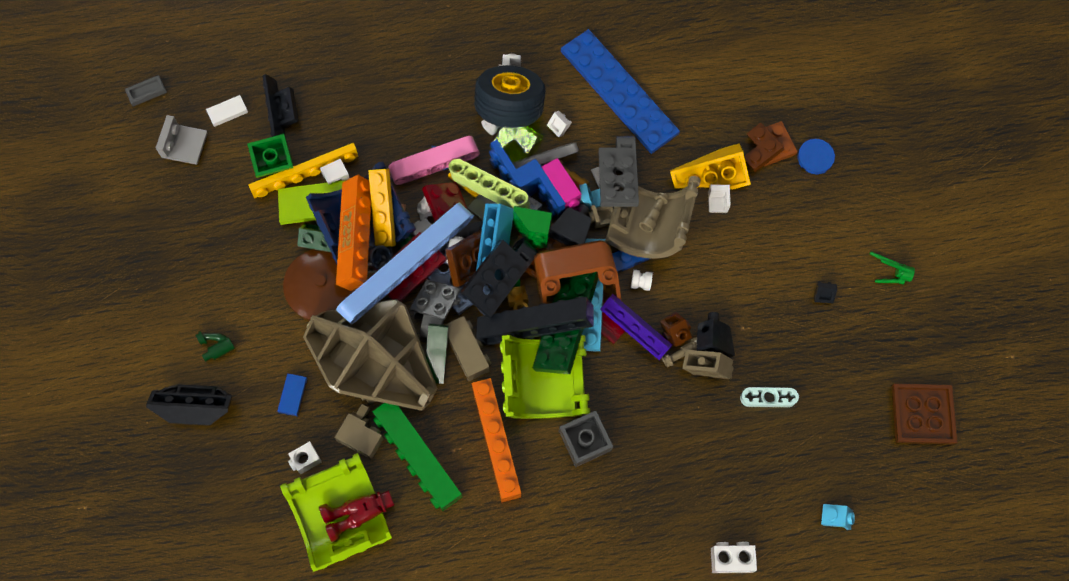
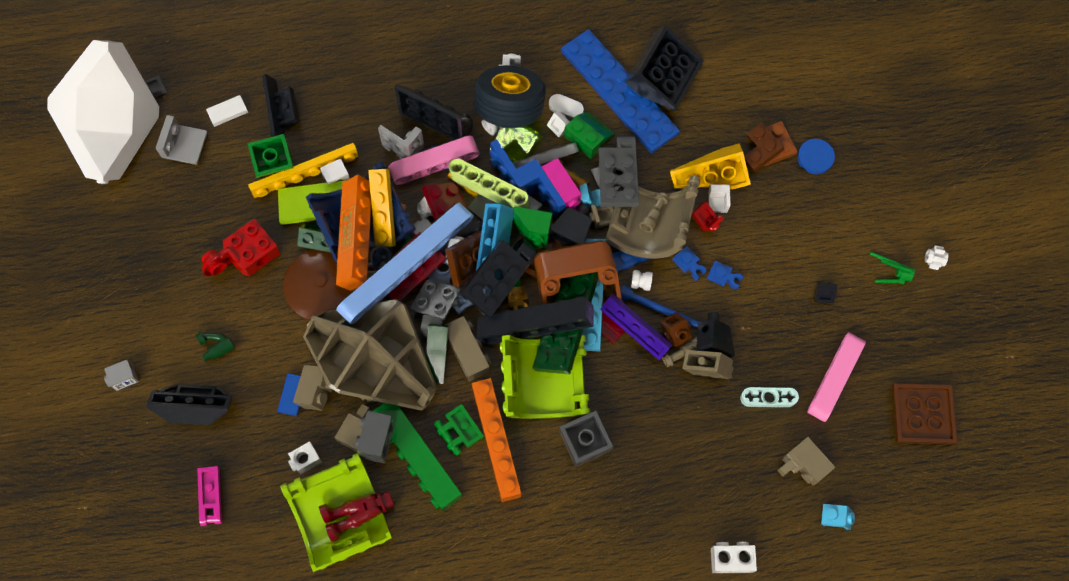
(103, 110): none -> white panel
(120, 375): none -> light grey brick
(209, 495): none -> dark pink plate
(246, 248): none -> red brick
(311, 389): none -> dark tan hinge
(375, 436): none -> dark grey brick
(404, 148): none -> light grey bracket
(432, 113): none -> black slope
(464, 427): none -> green plate
(565, 106): none -> white tile
(588, 133): none -> green slope
(627, 294): none -> blue piece
(664, 69): none -> black slope
(688, 261): none -> blue plate
(706, 217): none -> red bracket
(721, 274): none -> blue plate
(808, 460): none -> dark tan hinge
(836, 377): none -> bright pink beam
(936, 257): none -> white gear

